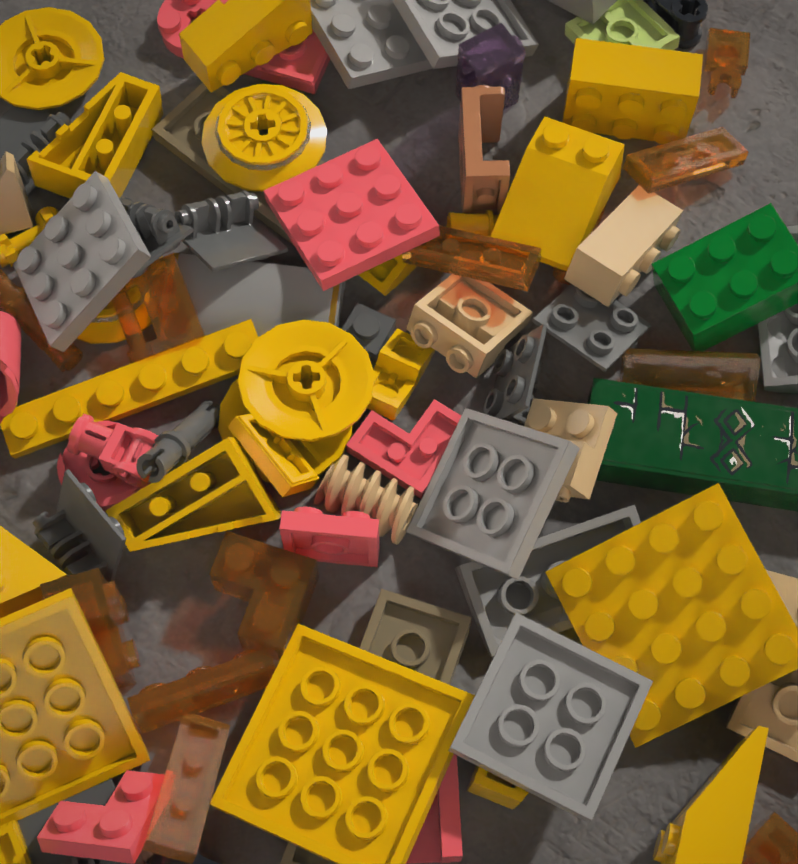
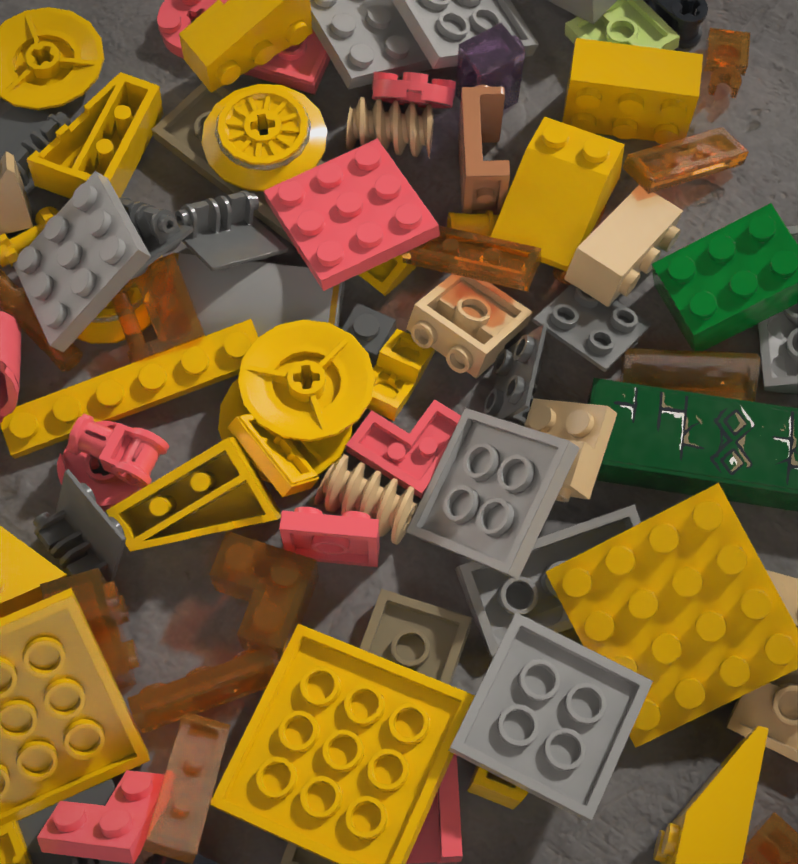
(174, 446): dark grey pin -> none
(390, 126): none -> tan piece
(413, 88): none -> coral plate

